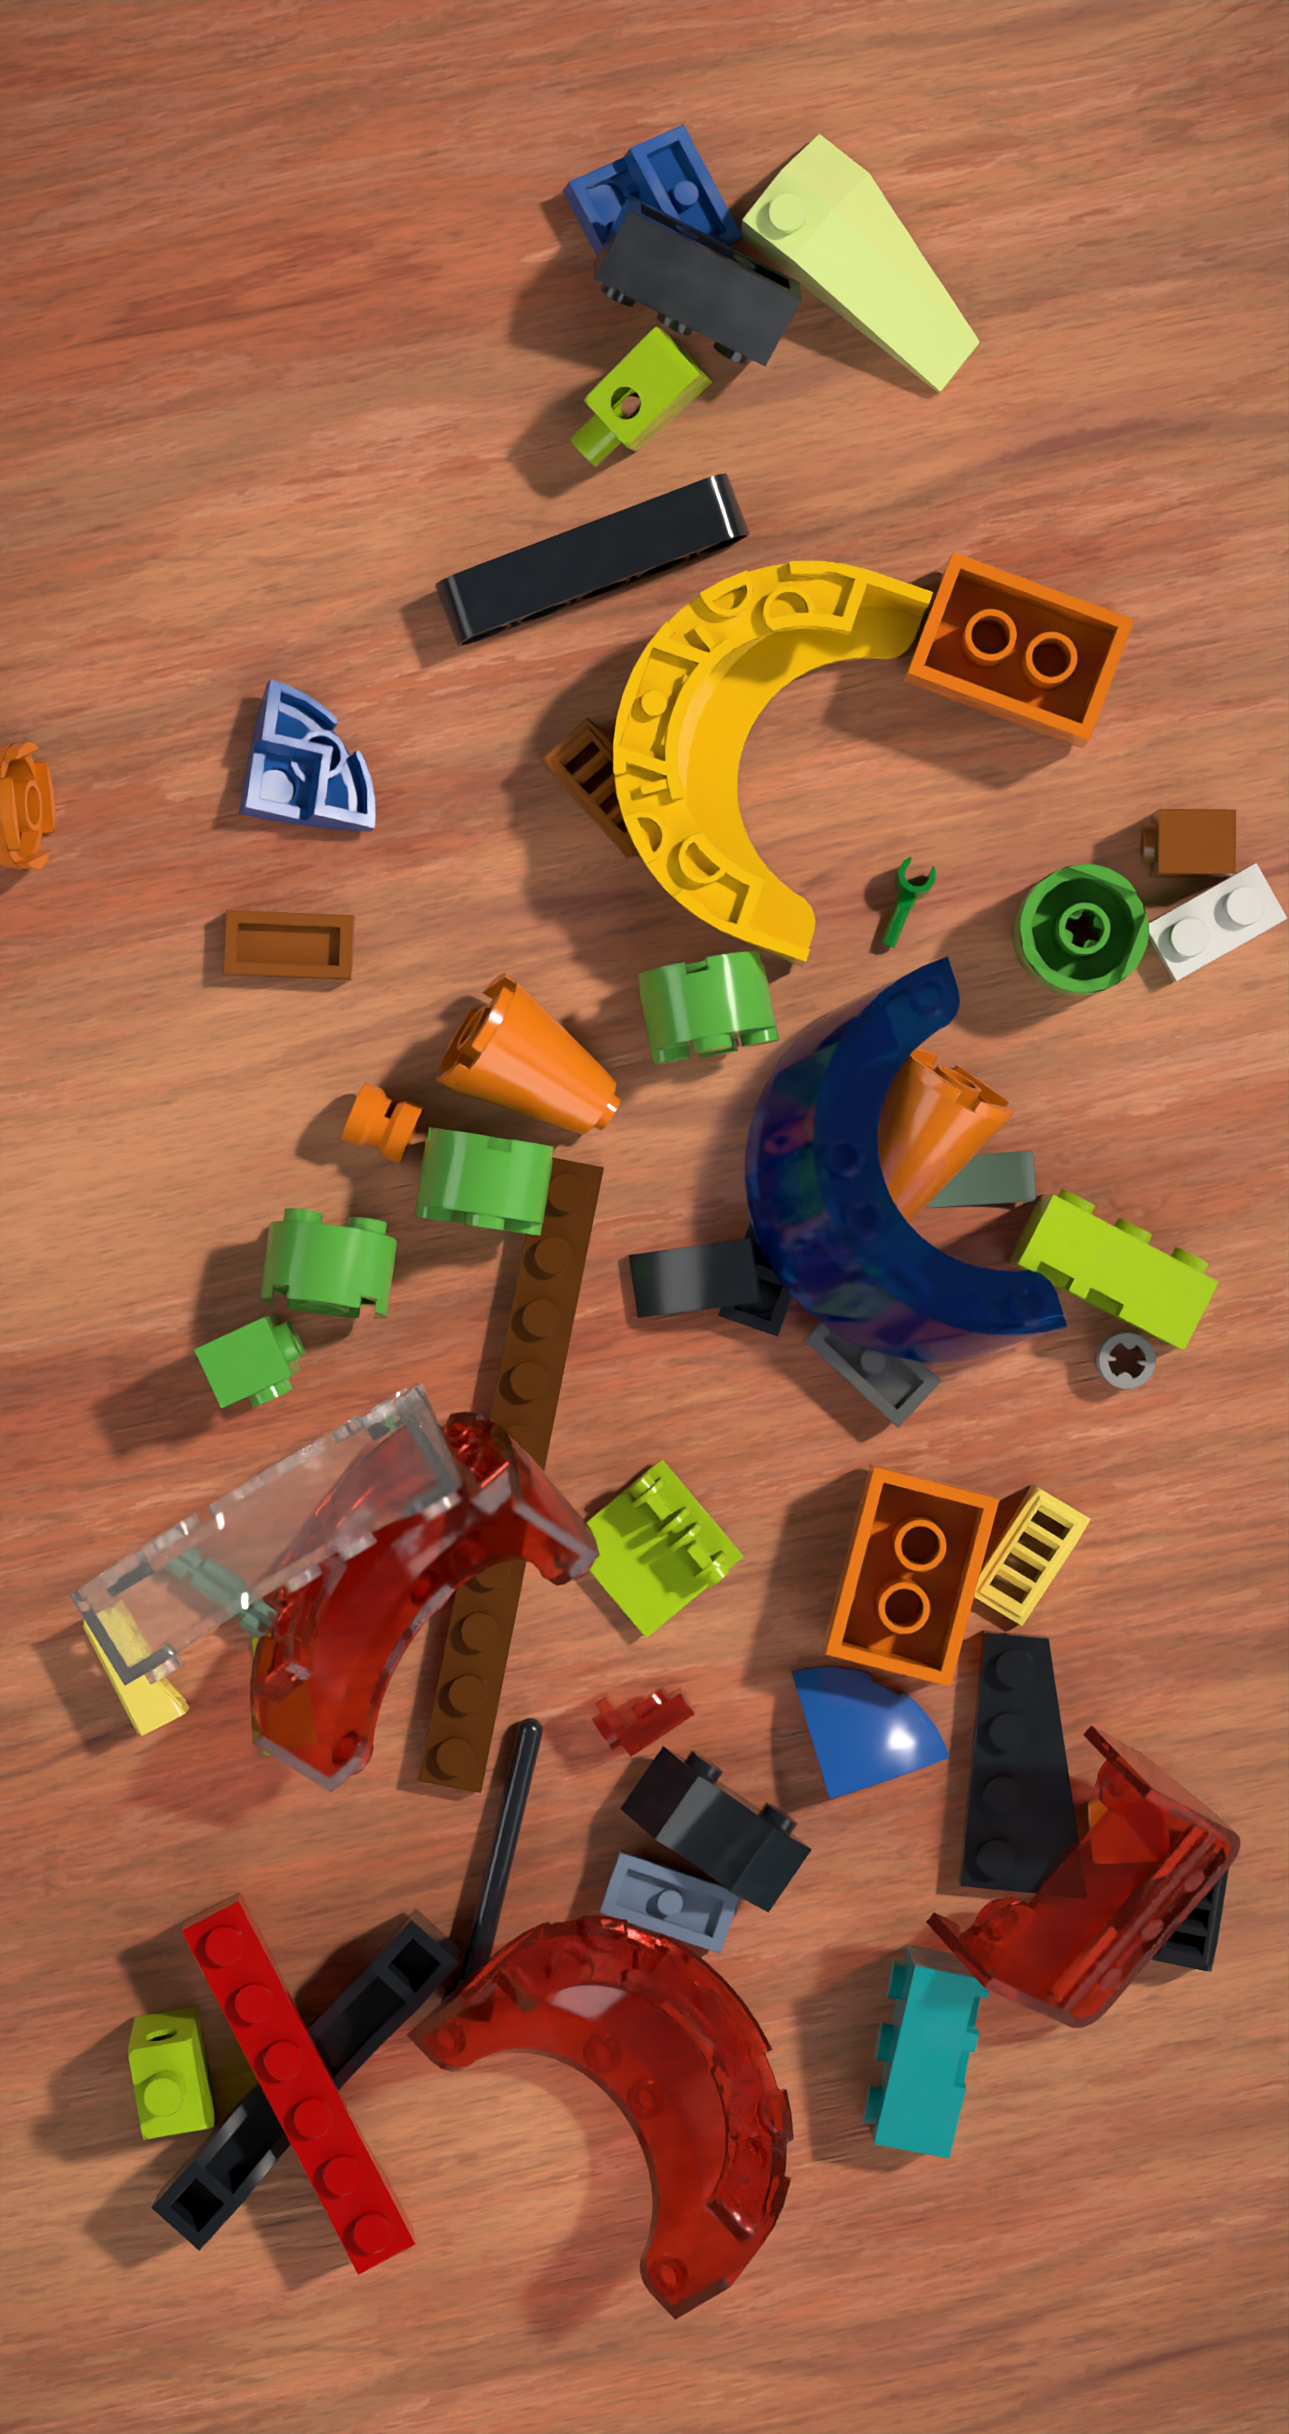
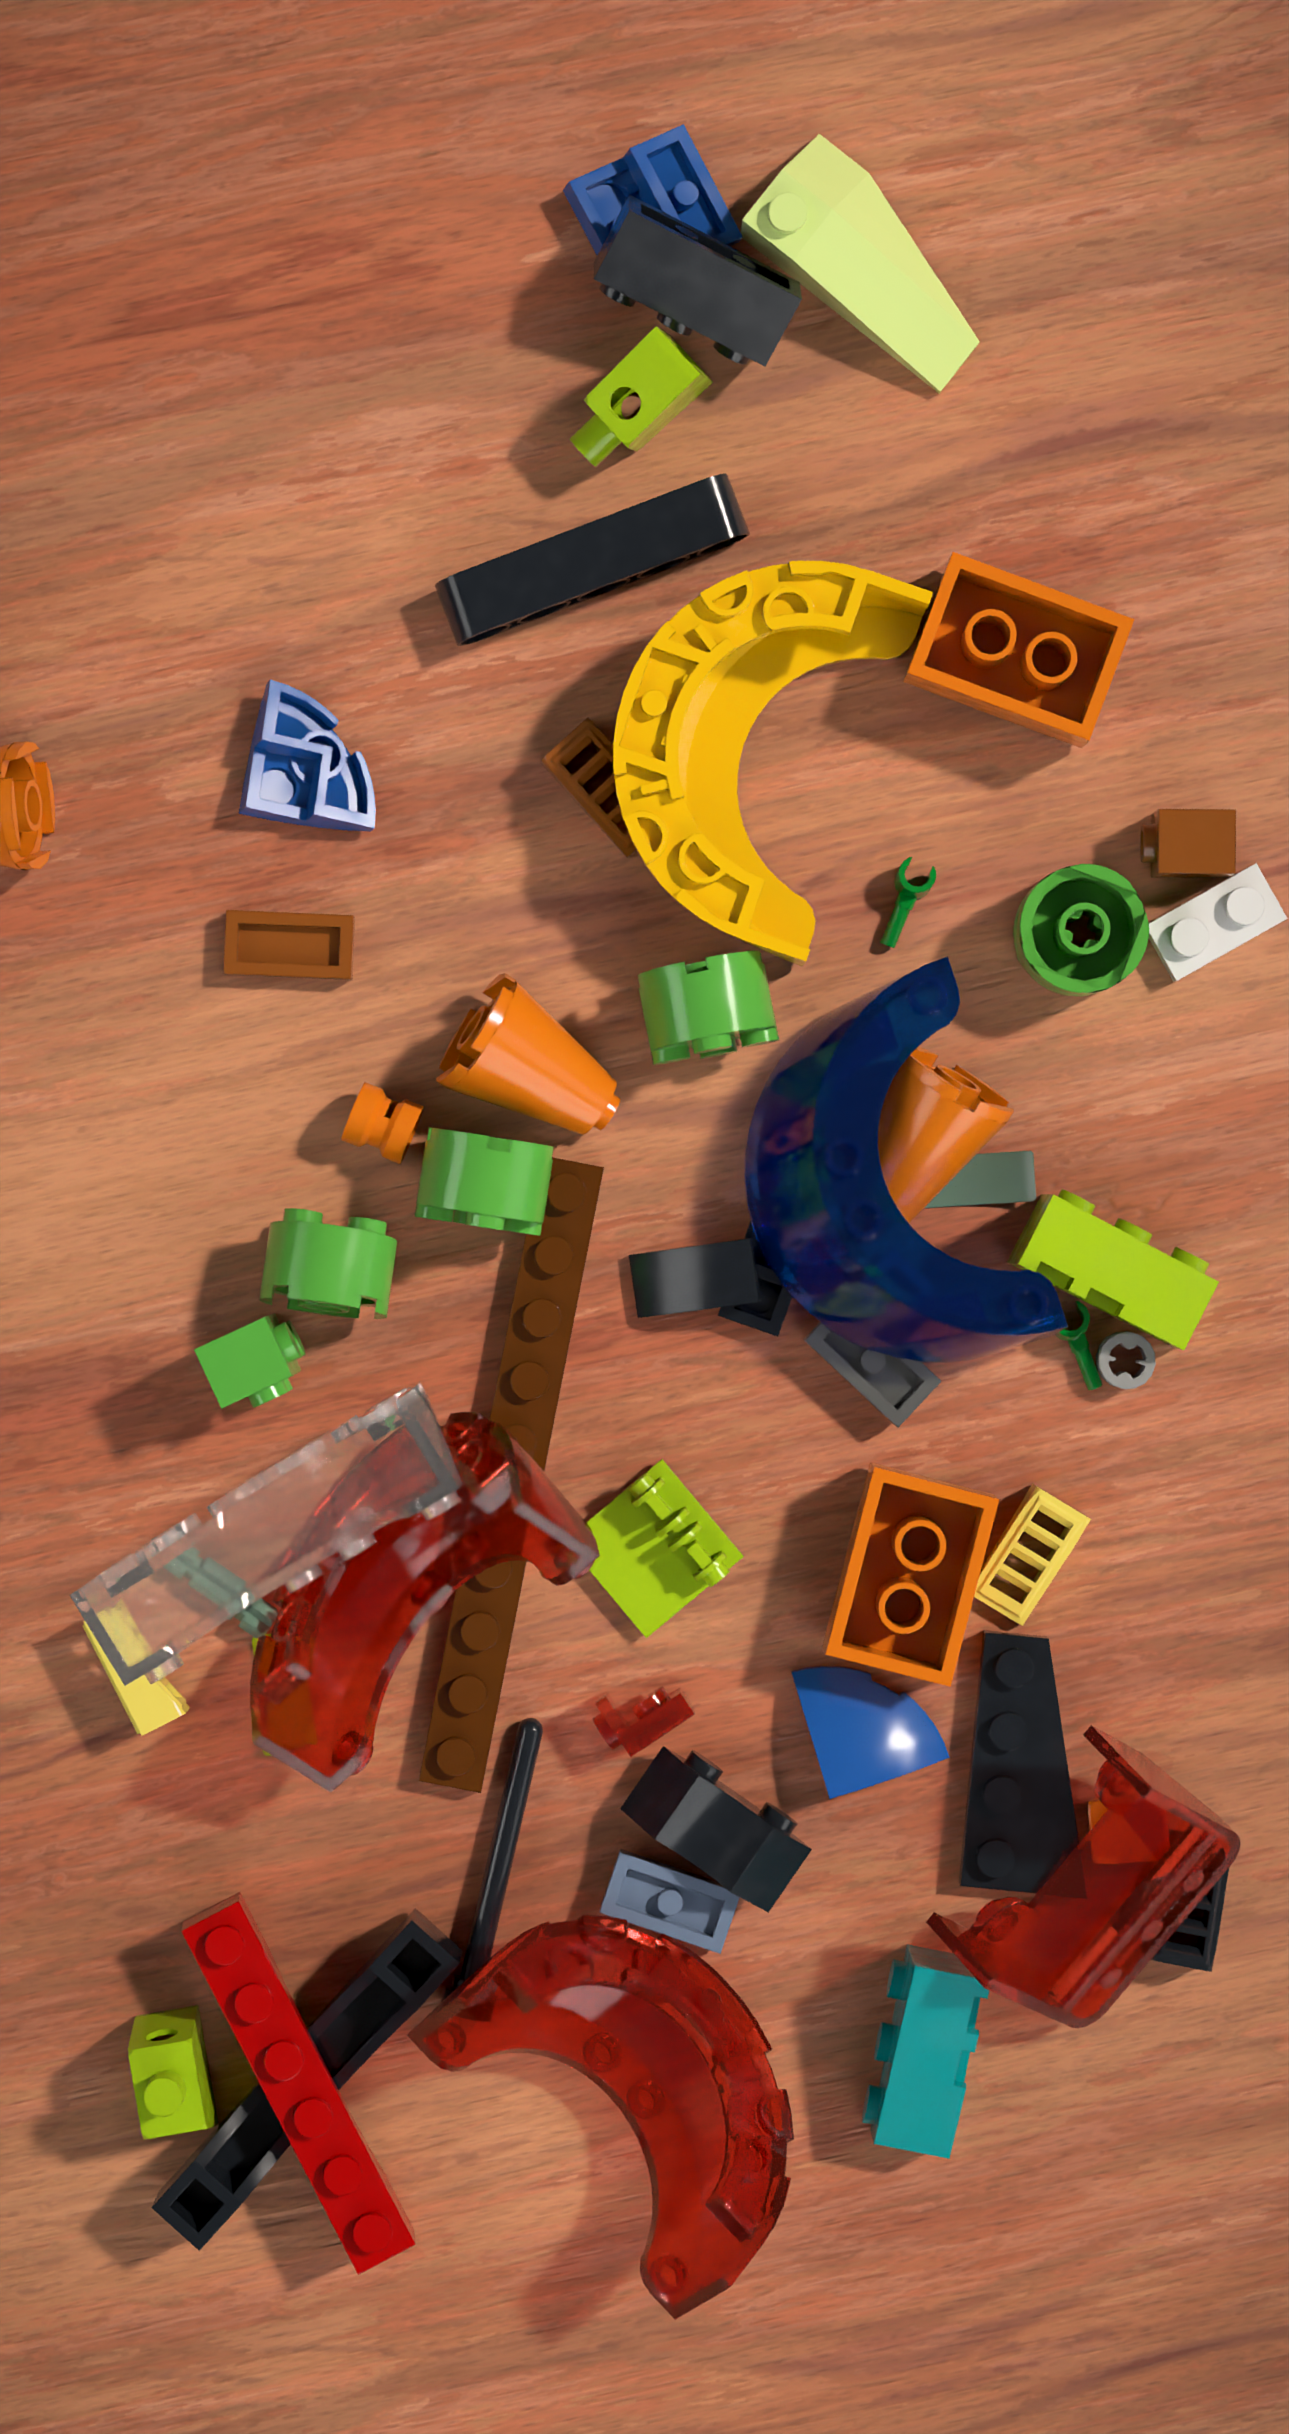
(1080, 1347): none -> green hand

